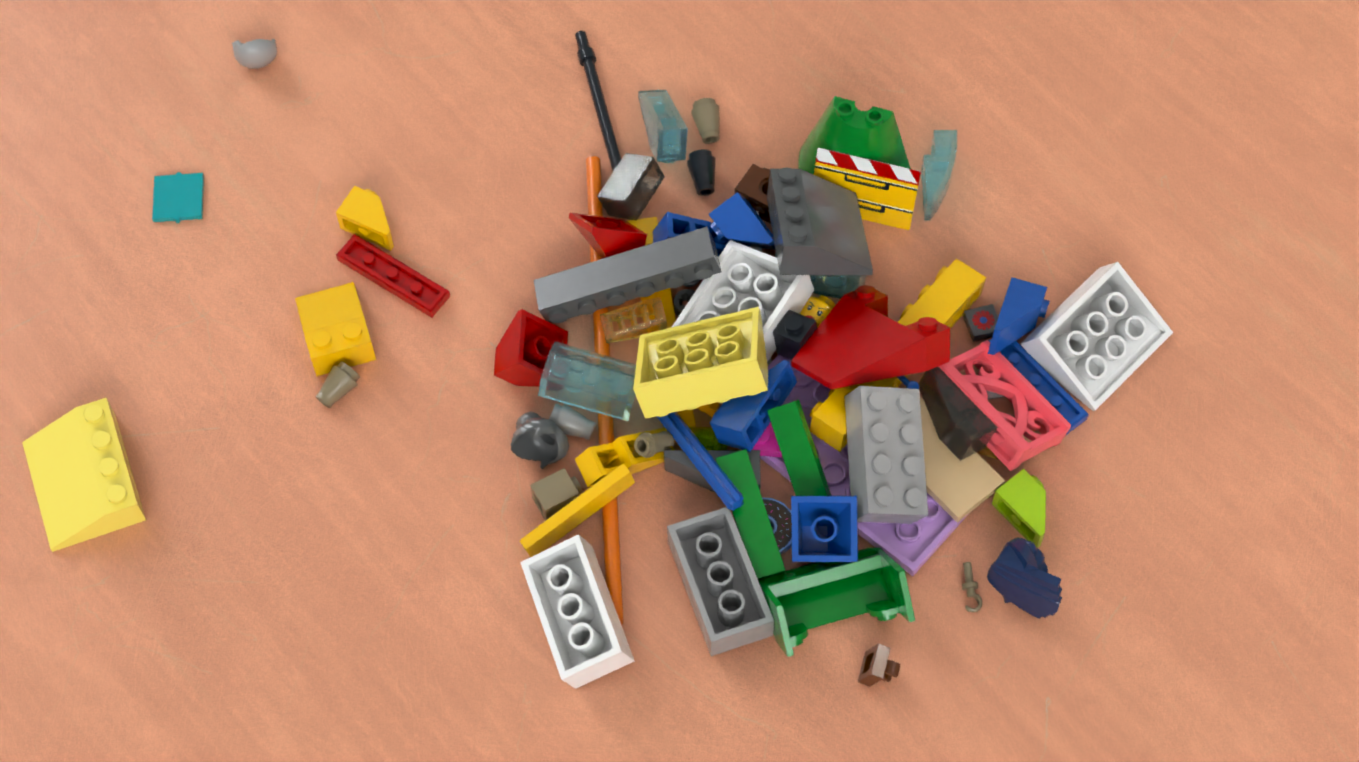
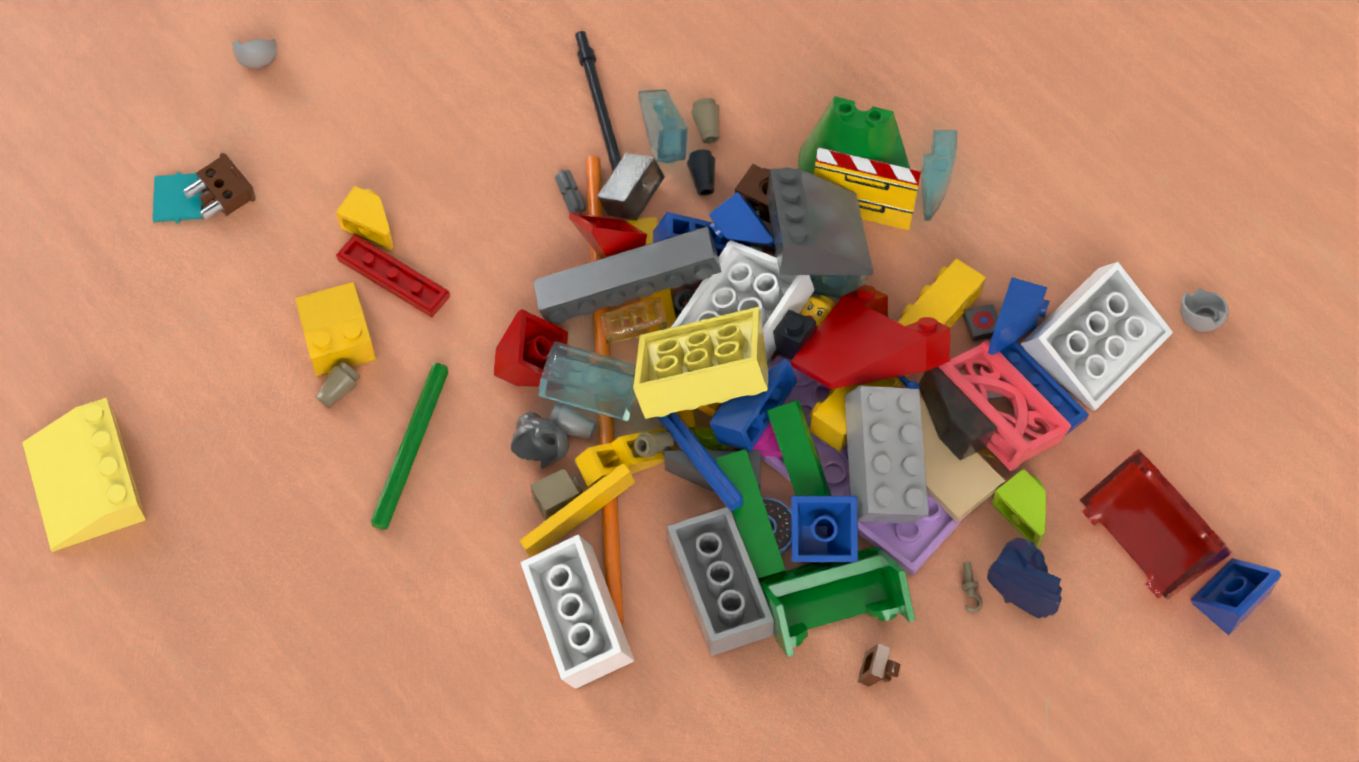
(223, 185): none -> reddish brown piece
(409, 447): none -> green axle
(568, 188): none -> dark grey piece
(1154, 525): none -> clear red windscreen
(1204, 310): none -> light grey hair
(1235, 593): none -> blue slope

